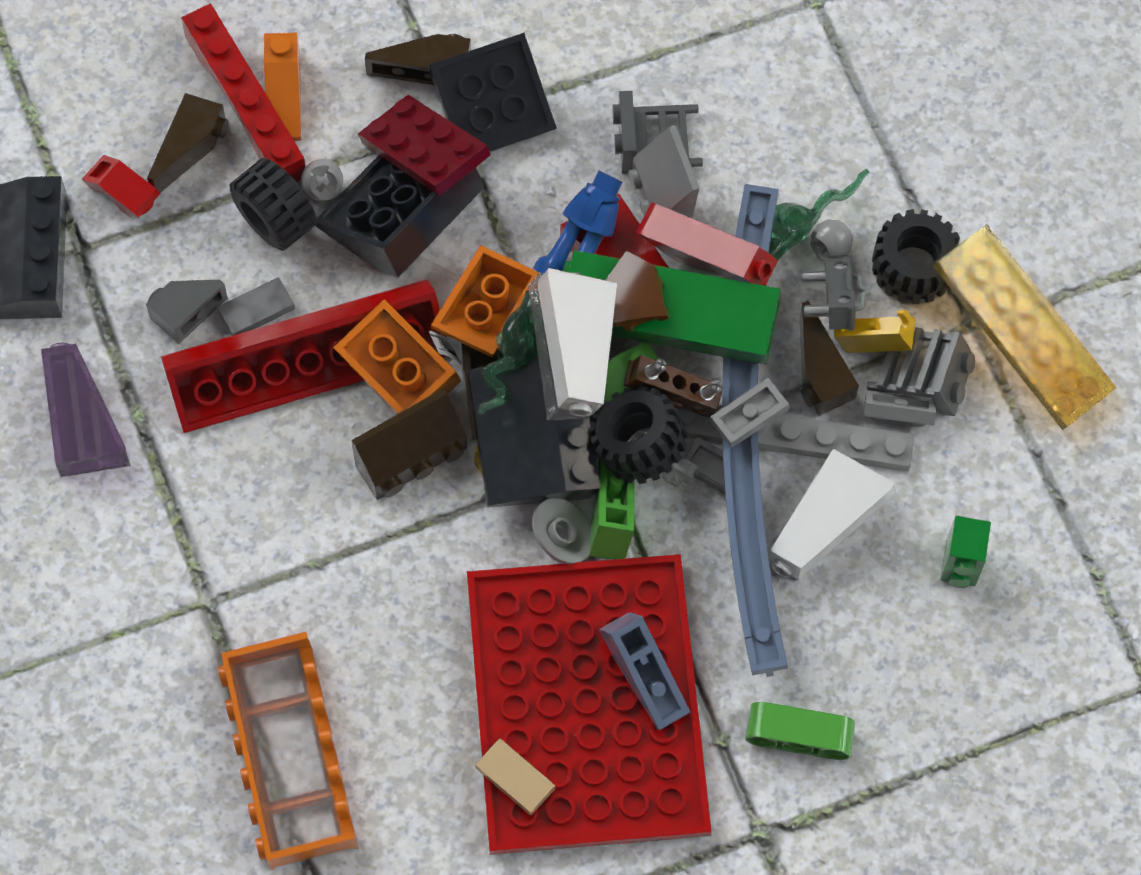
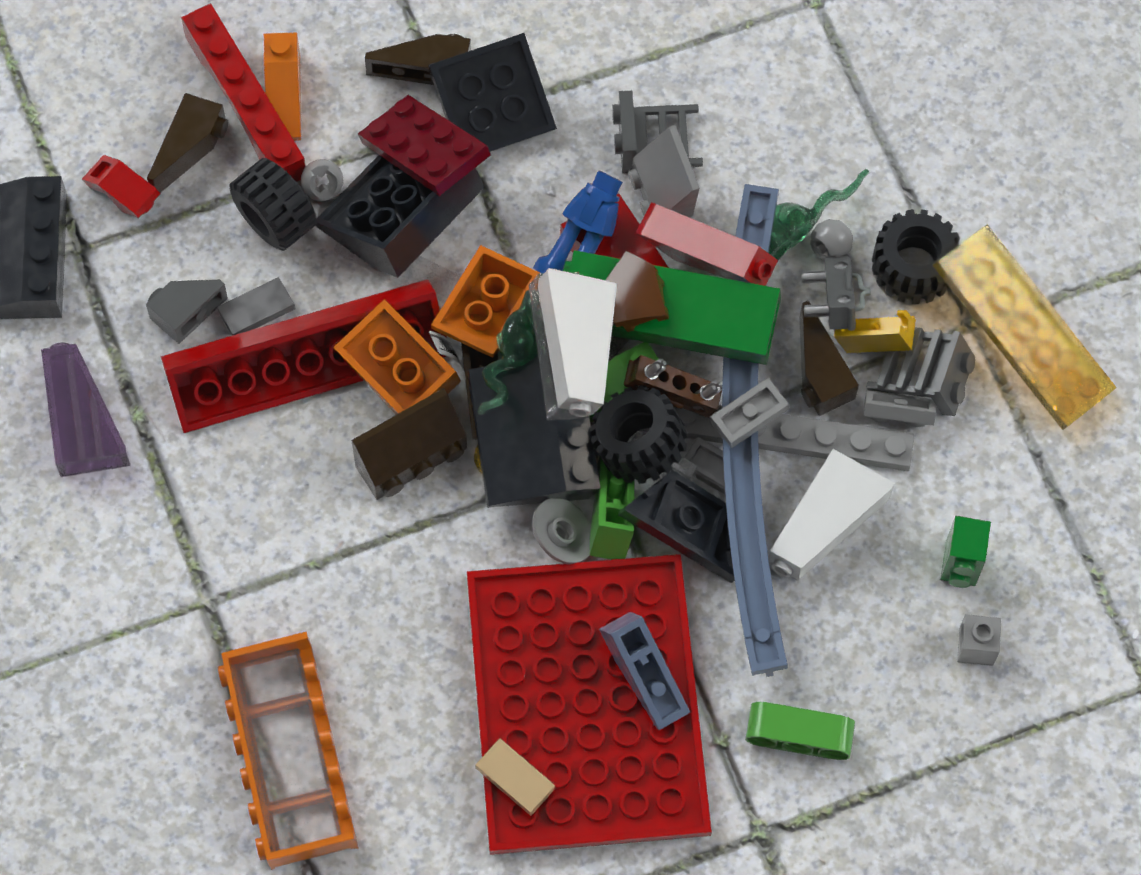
(685, 520): none -> black wing
(979, 640): none -> light grey brick

